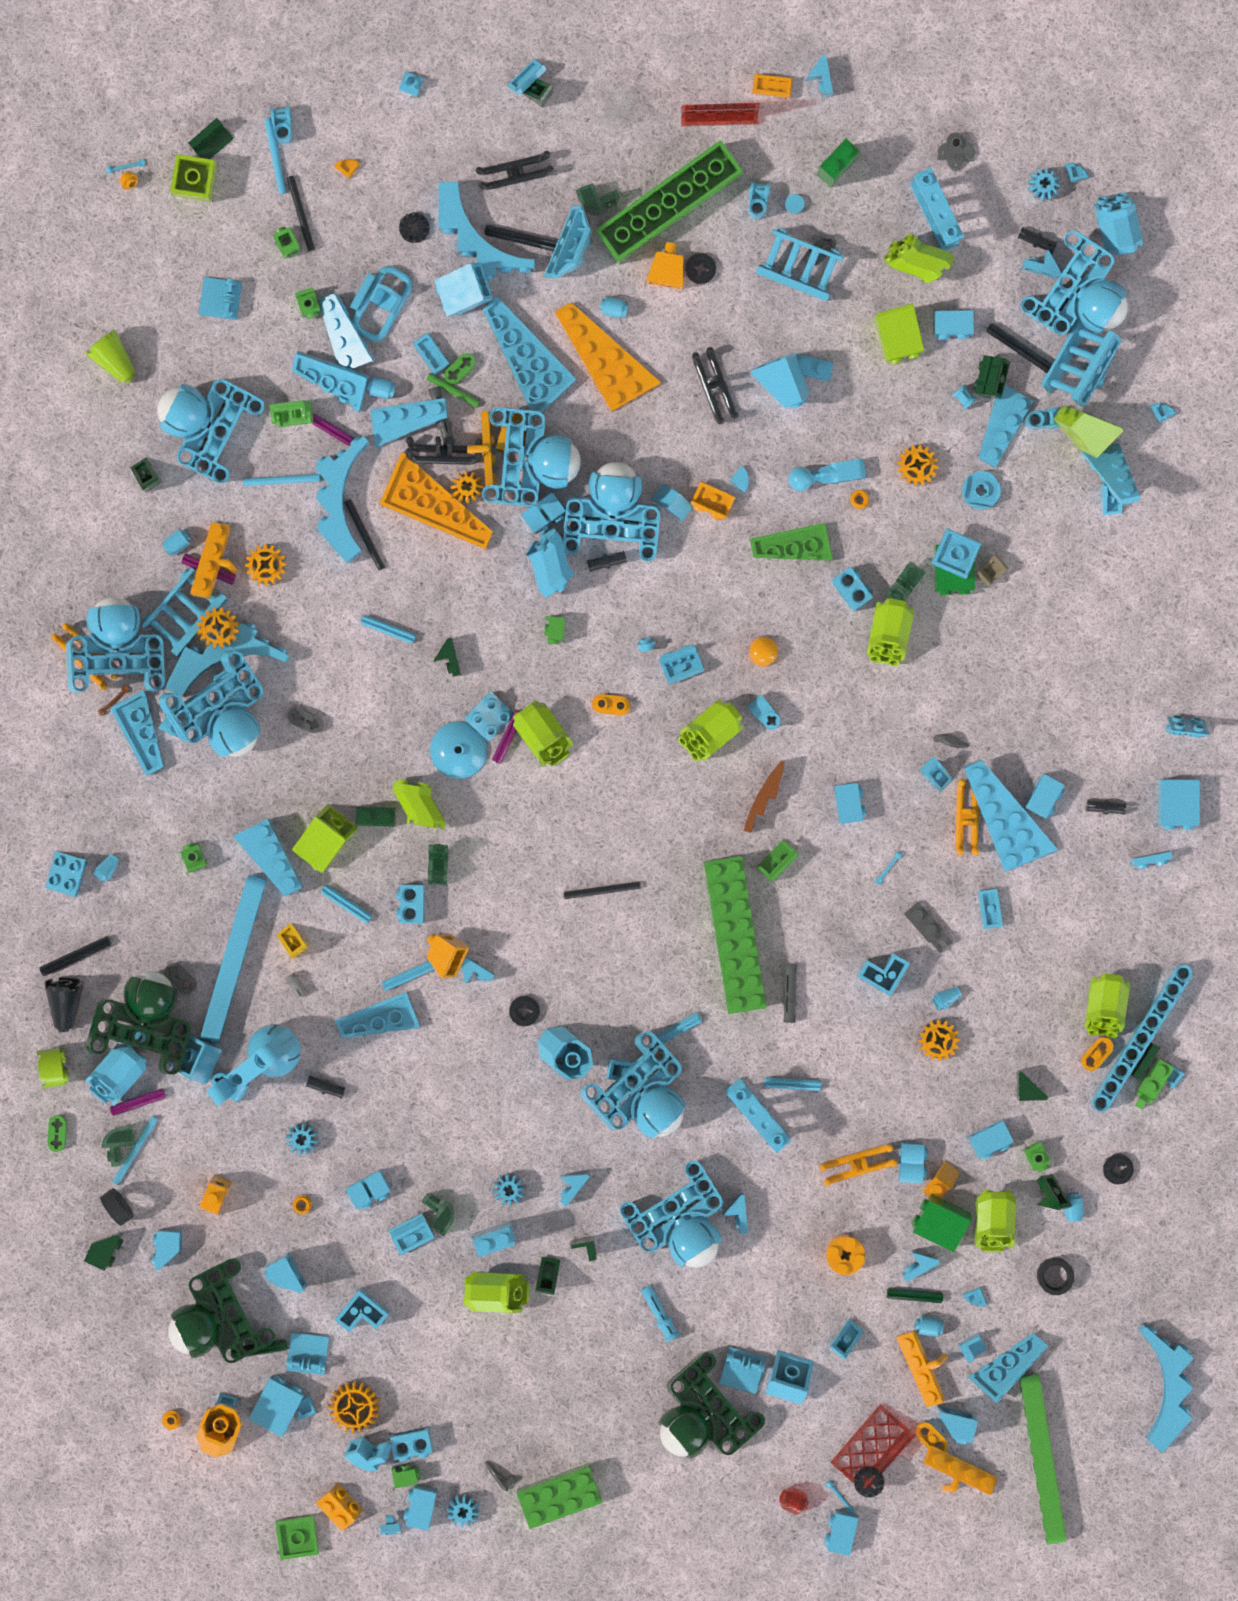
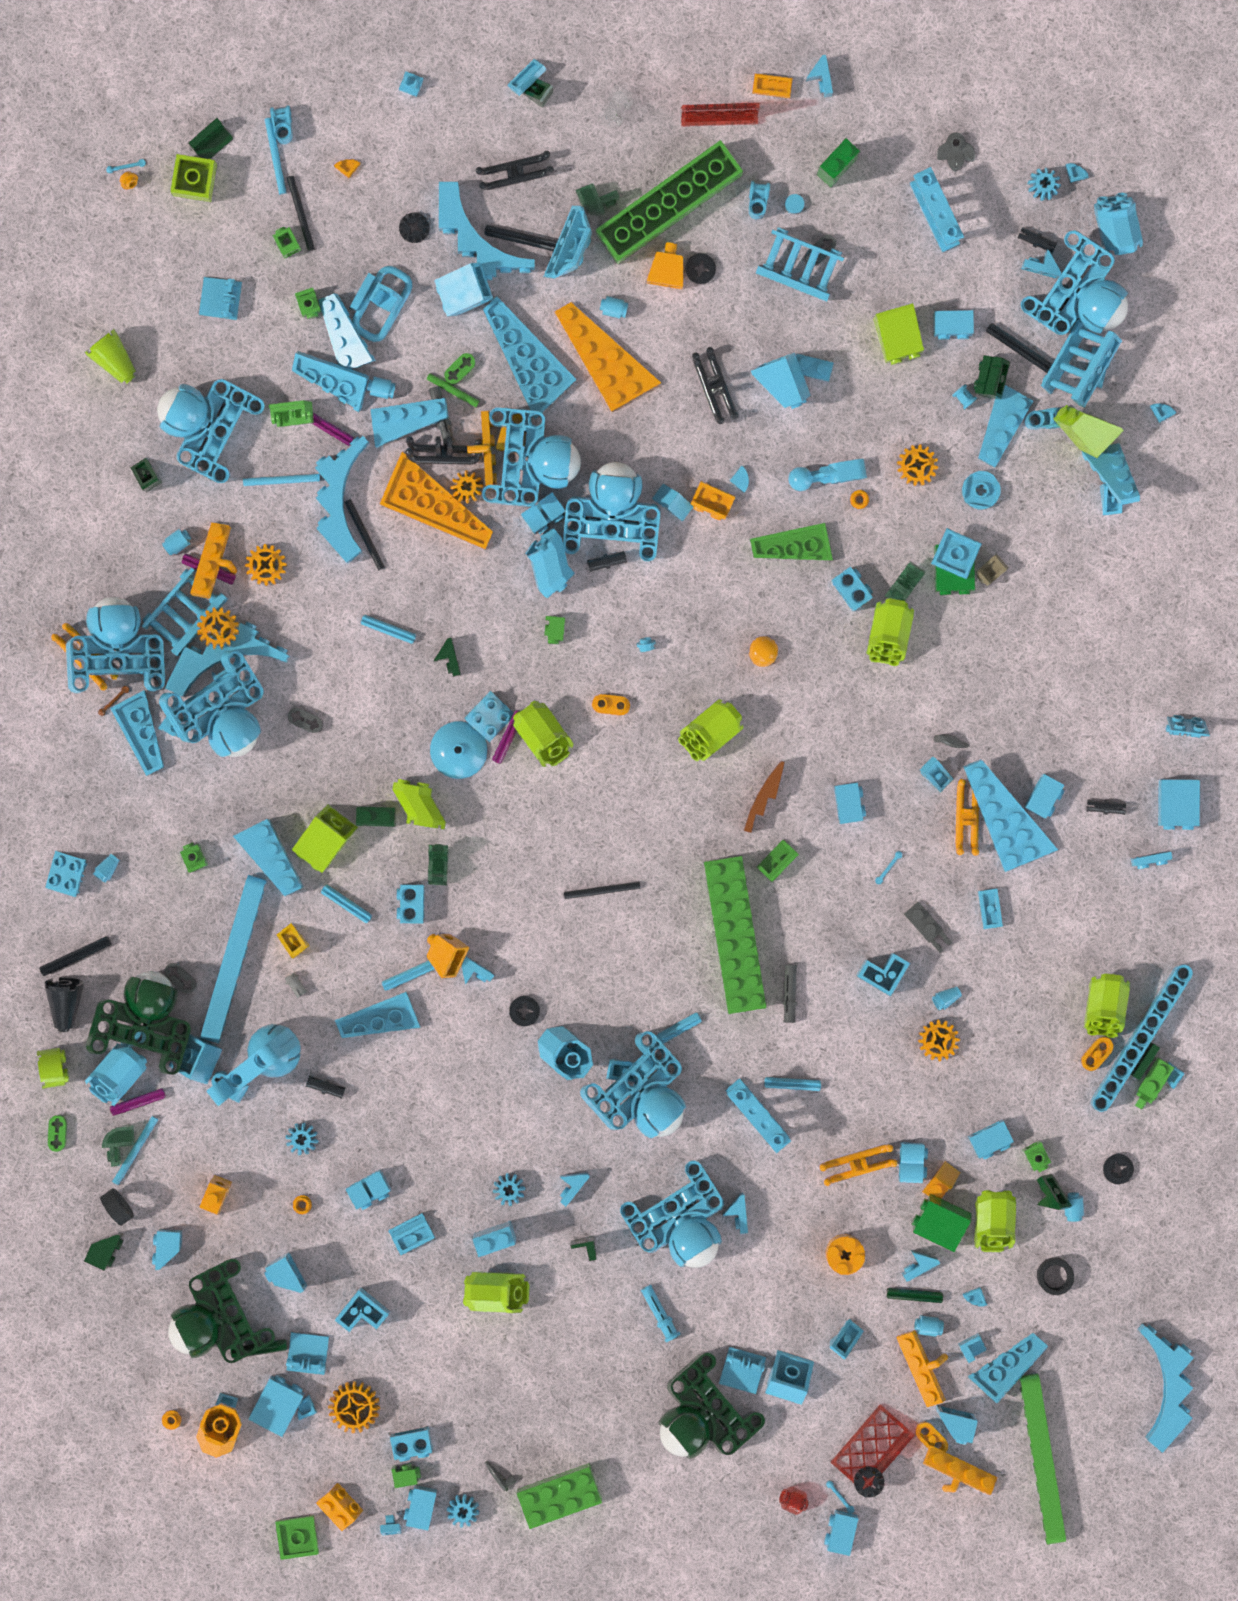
(365, 1455): medium azure brick -> none
(431, 353): medium azure plate -> none
(444, 1213): clear green brick -> none
(547, 1276): dark green slope -> none
(681, 664): medium azure bracket -> none
(762, 710): medium azure piece -> none
(918, 258): lime brick -> none
(1027, 1089): dark green slope -> none

